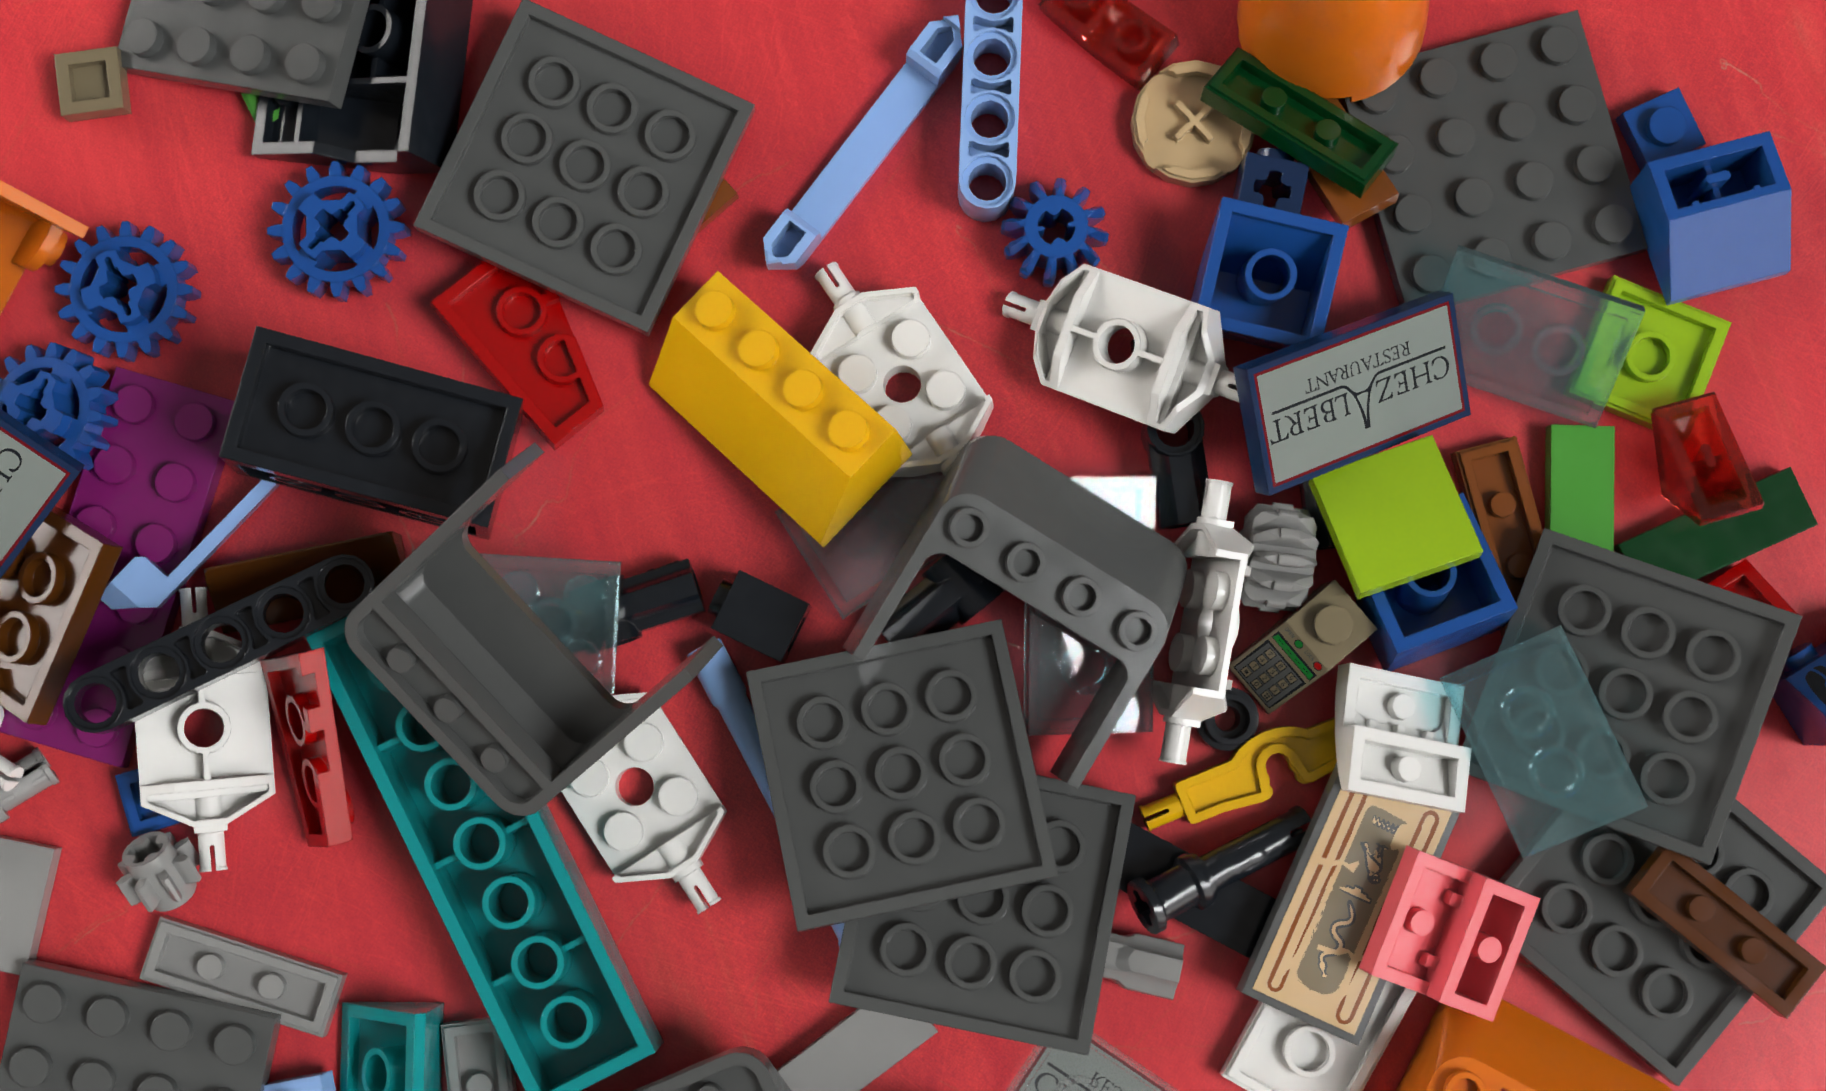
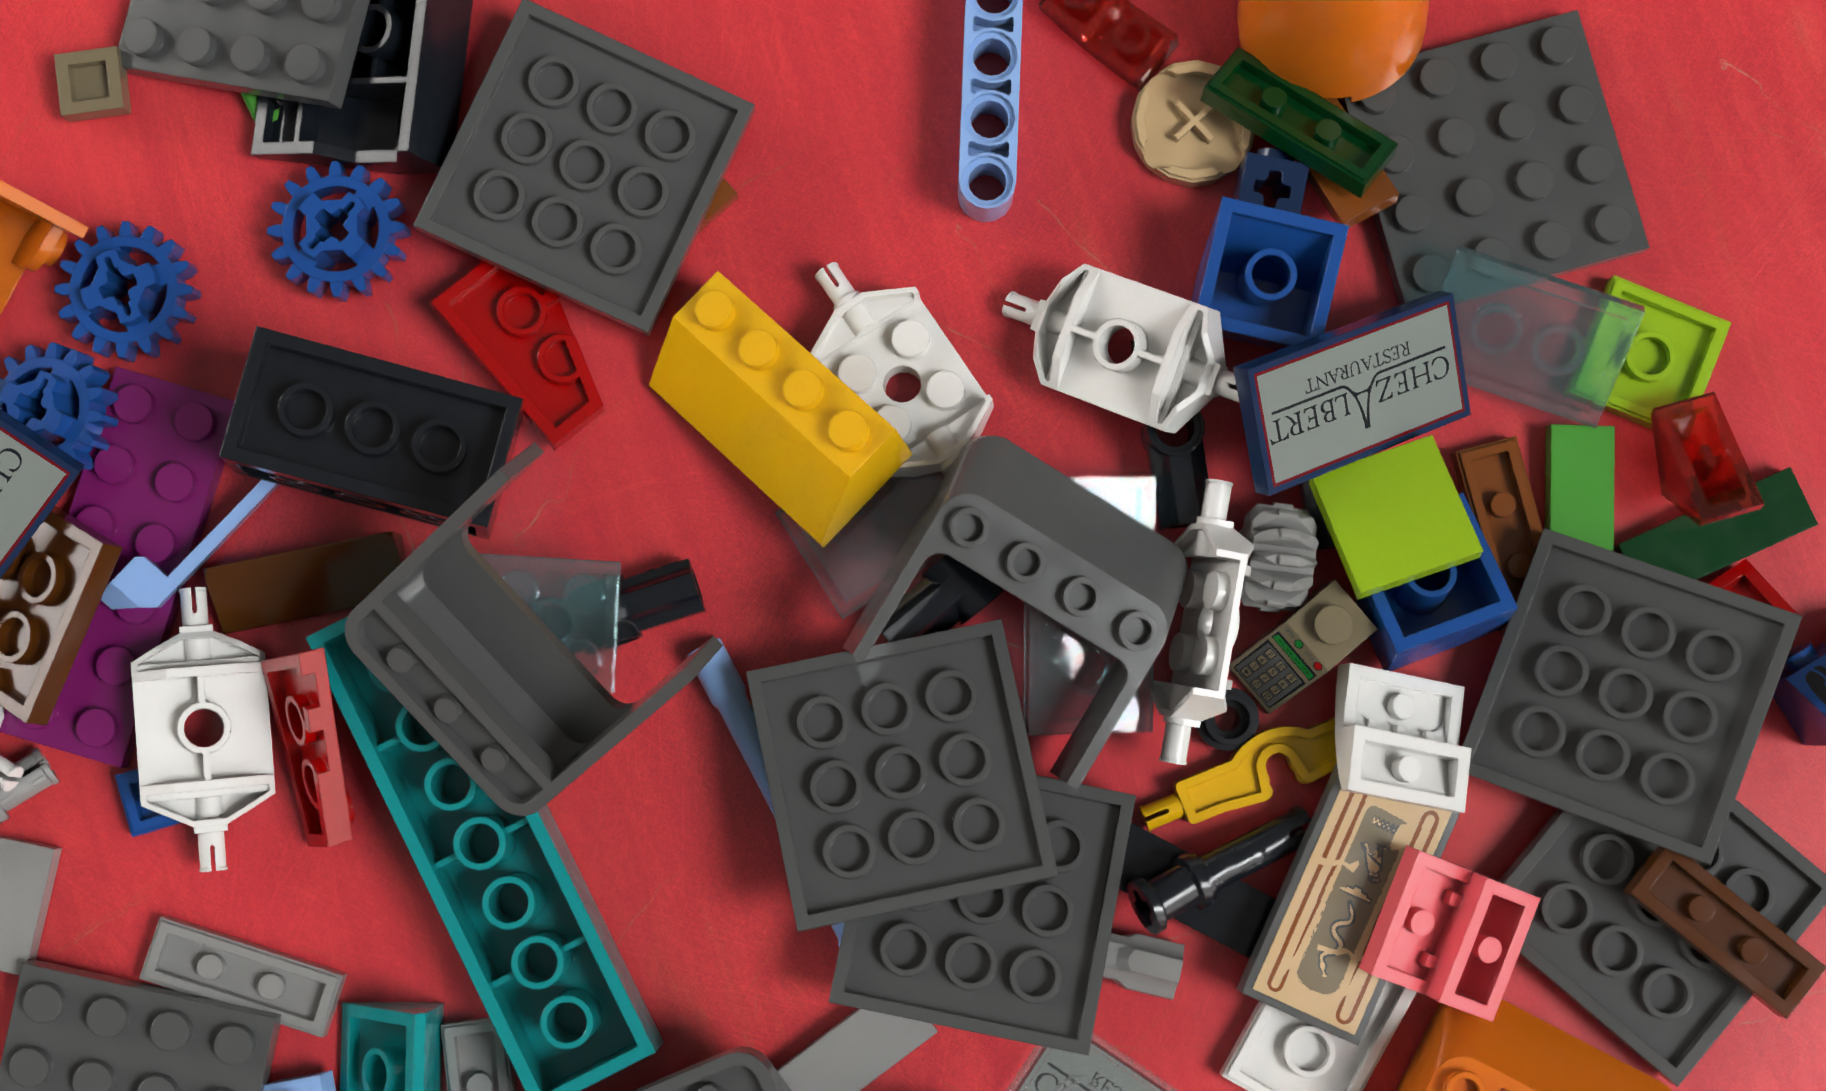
(159, 871): light grey gear -> none
(187, 646): black beam -> none
(668, 830): white plate -> none
(758, 615): black brick -> none
(926, 68): light blue piece -> none
(1048, 212): blue gear -> none
(1543, 742): clear light blue tile -> none
(1660, 128): blue plate -> none
(1716, 217): blue slope -> none

